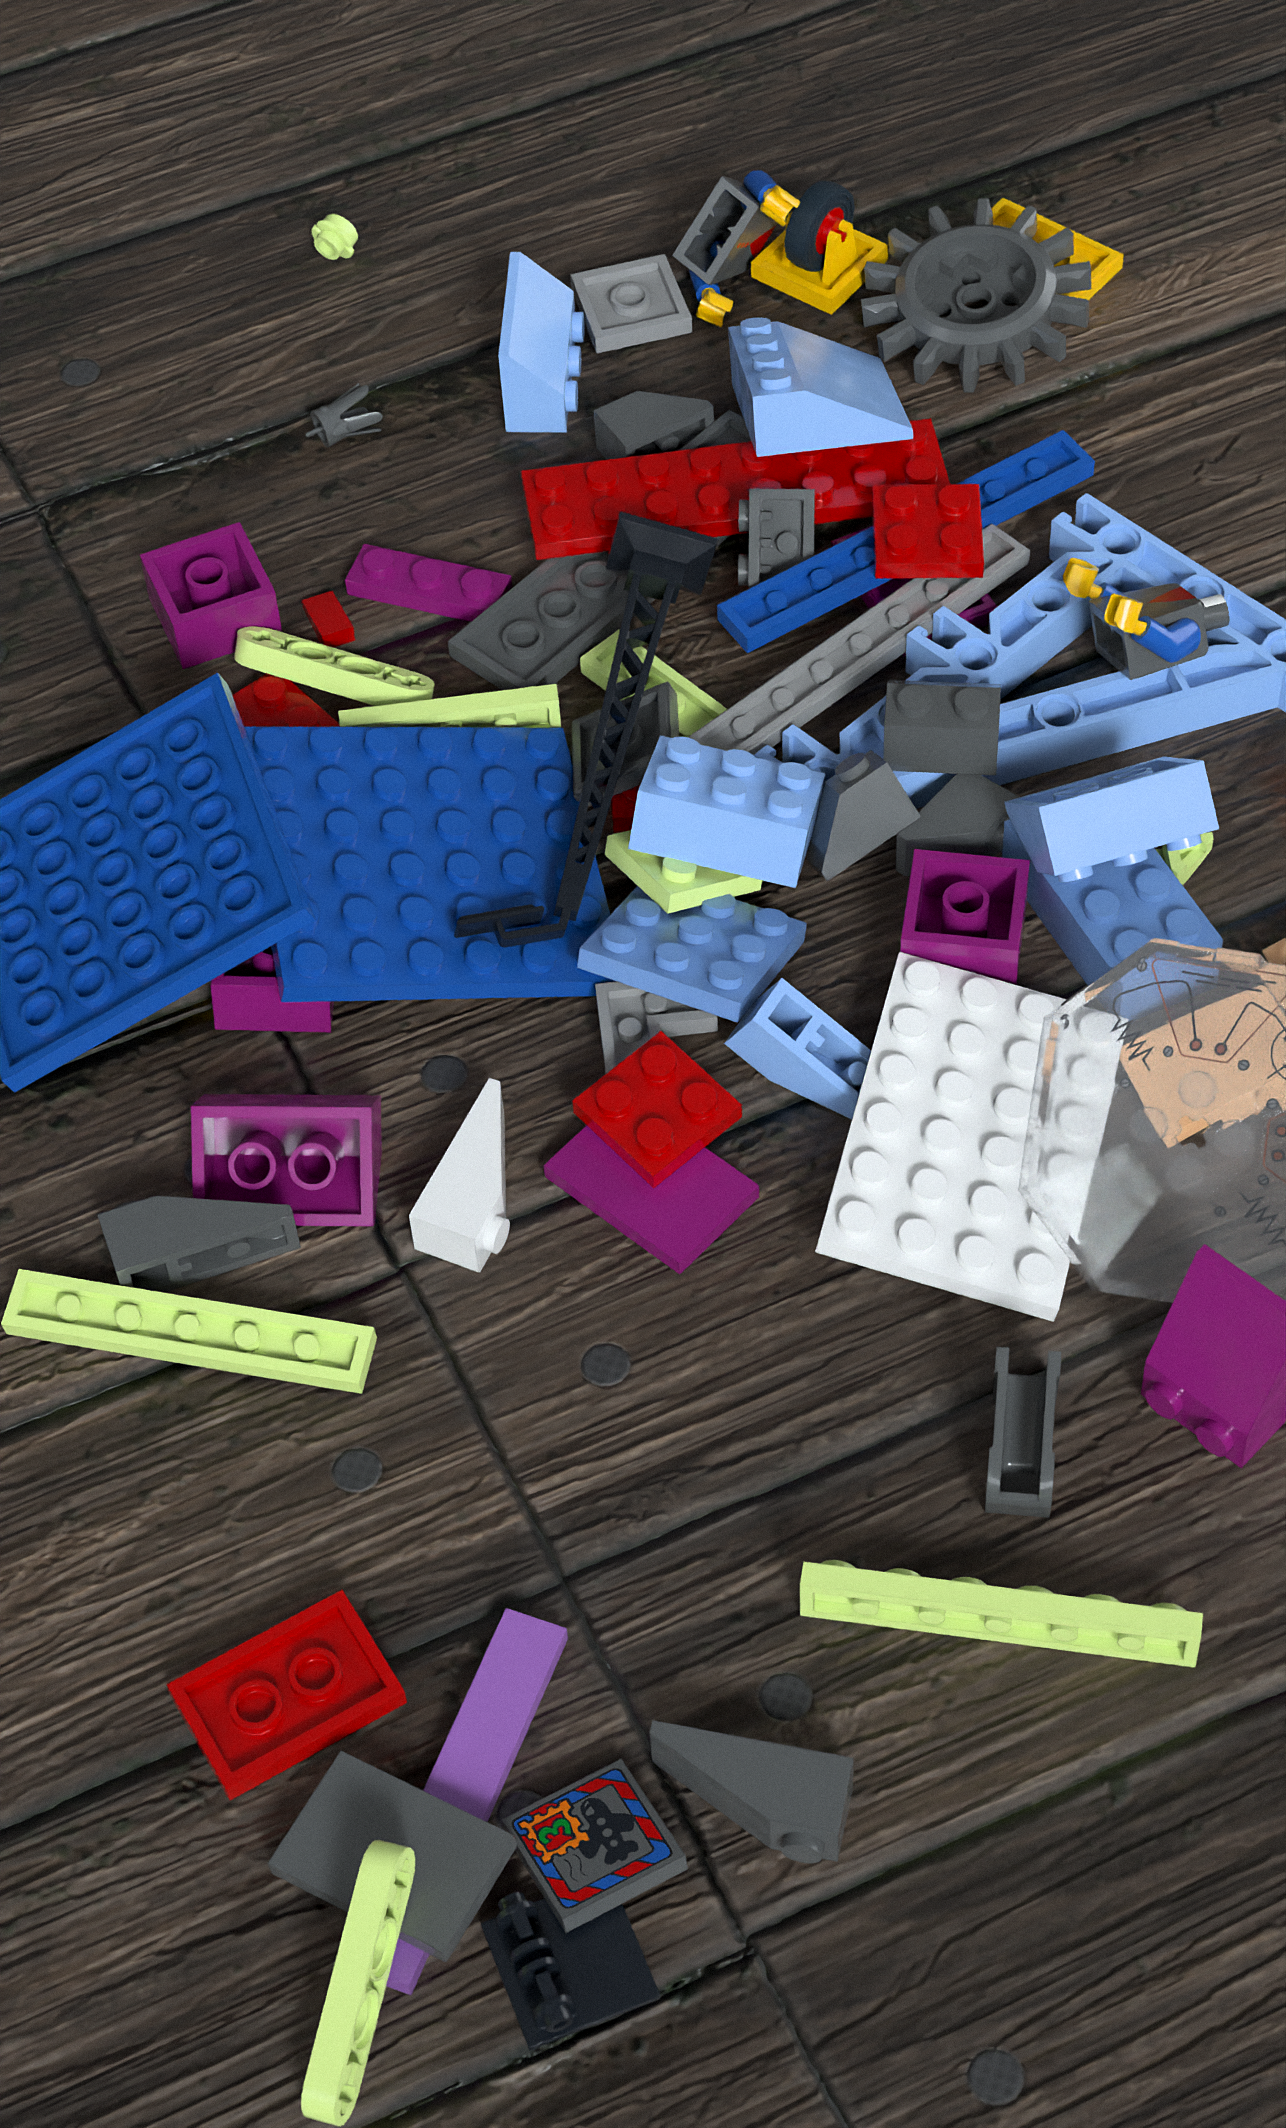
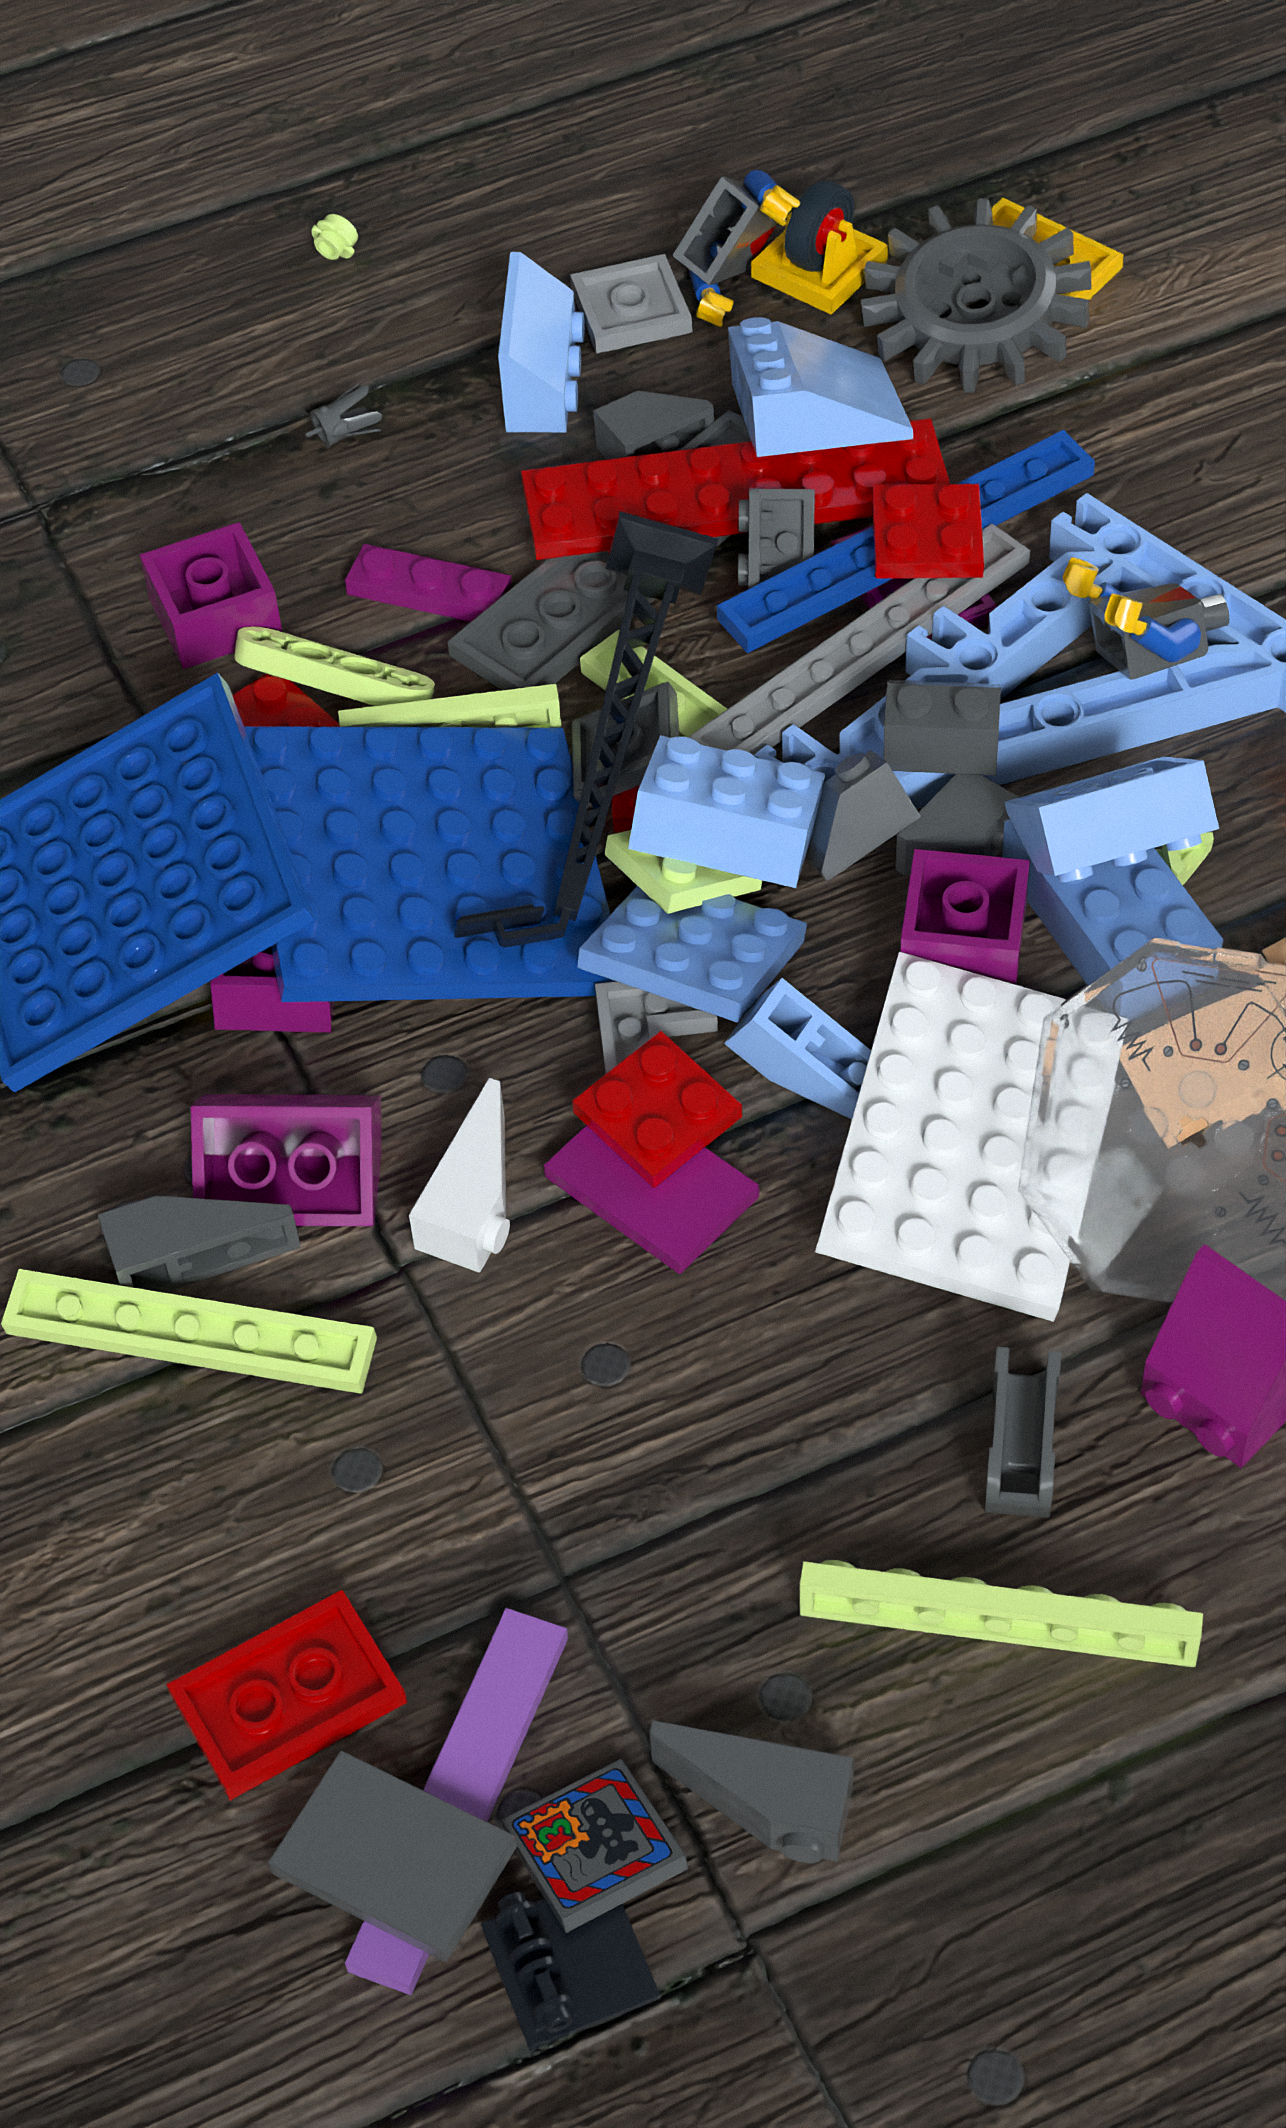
(329, 619): red piece -> none
(358, 1983): yellowish green beam -> none

